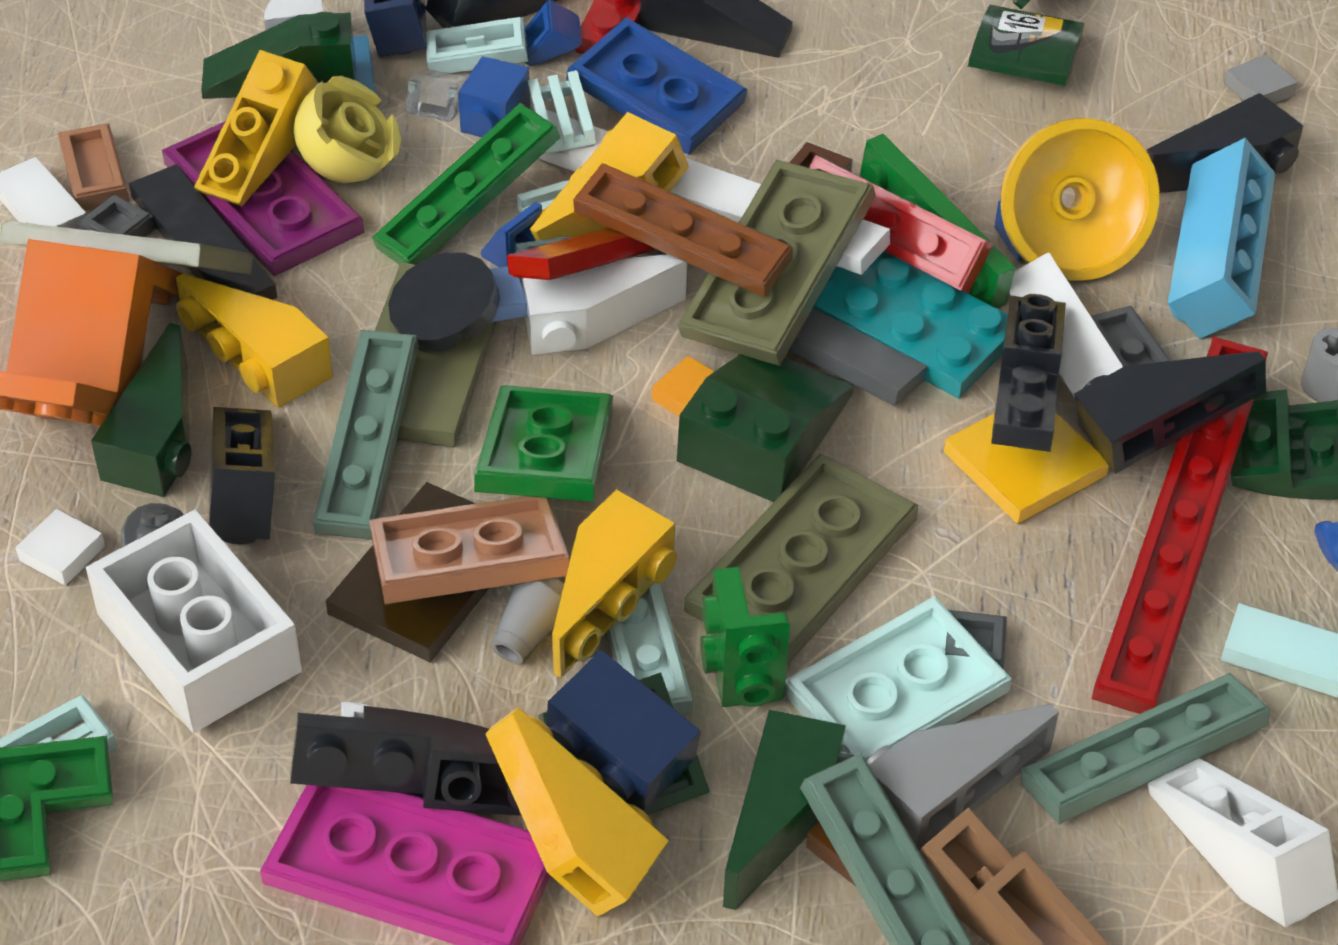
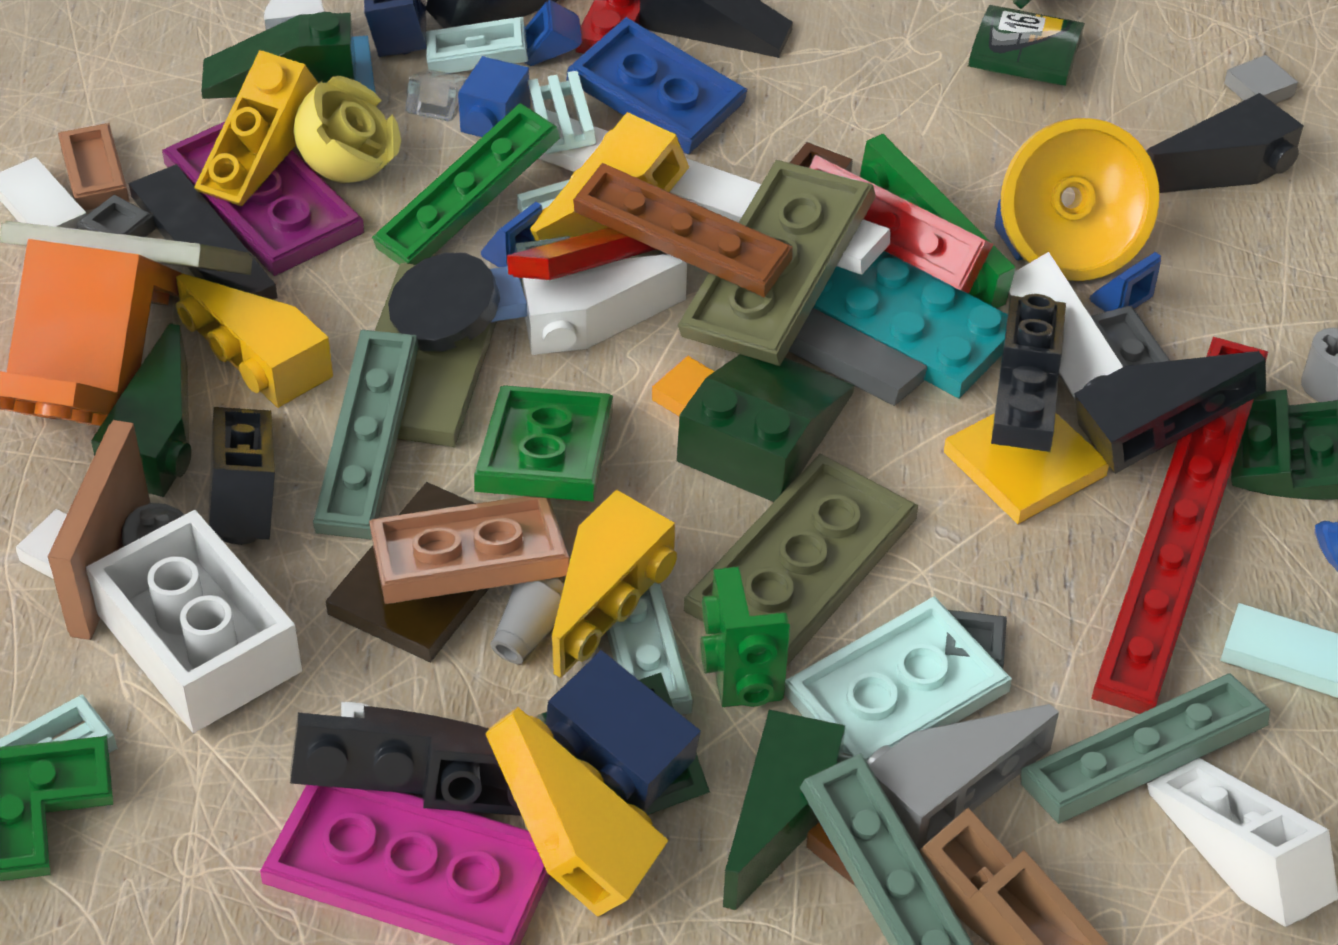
(95, 523): none -> nougat tile
(1130, 287): none -> blue slope
(1222, 240): medium azure brick -> none

